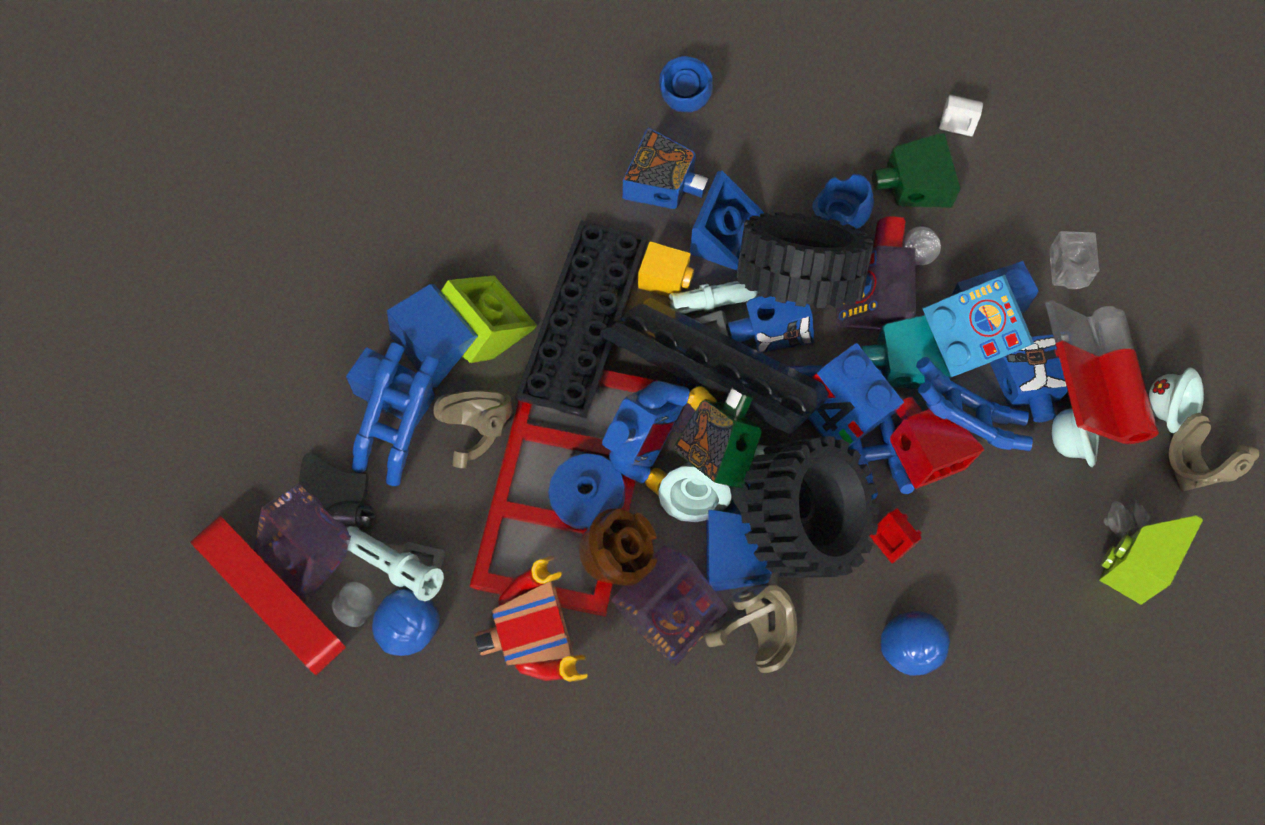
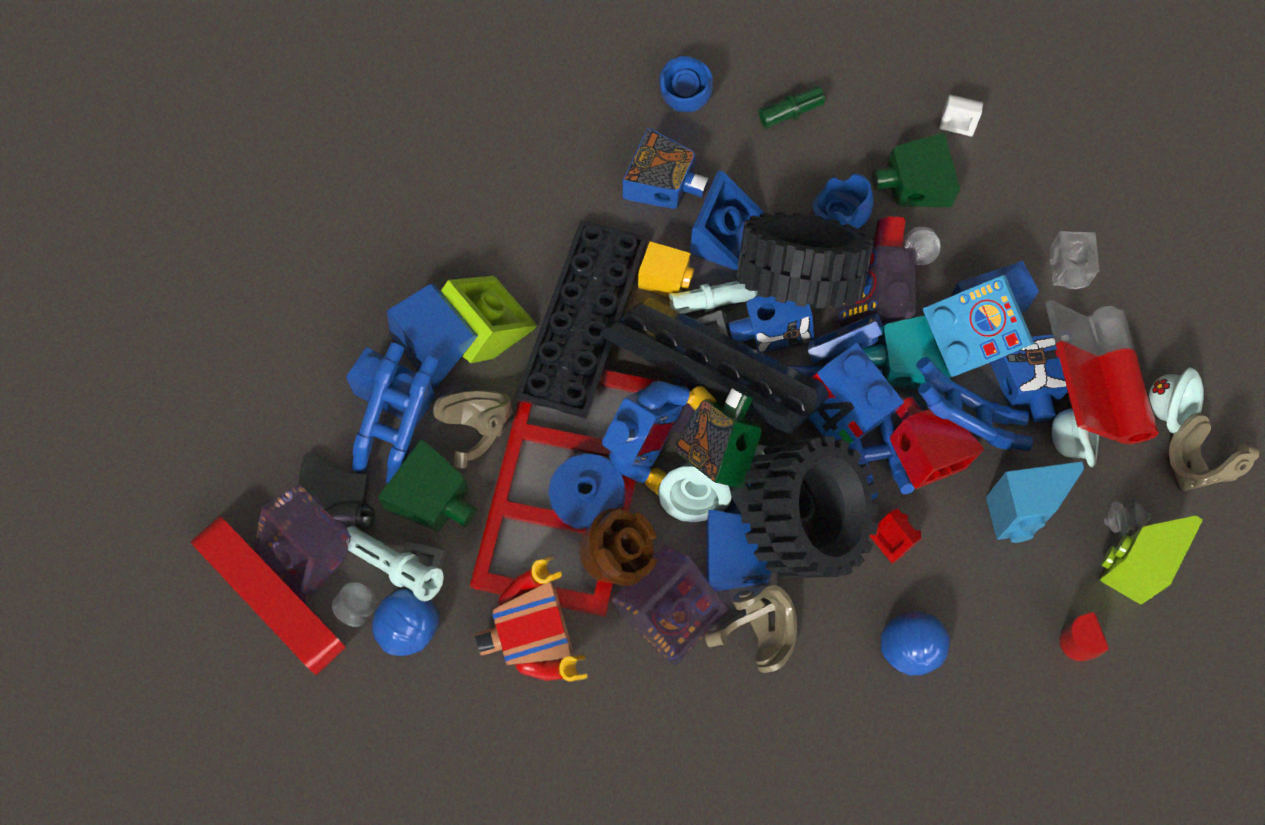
(428, 491): none -> dark green torso
(791, 107): none -> dark green axle
(832, 344): none -> blue plate
(1028, 498): none -> dark azure slope
(1083, 638): none -> red brick

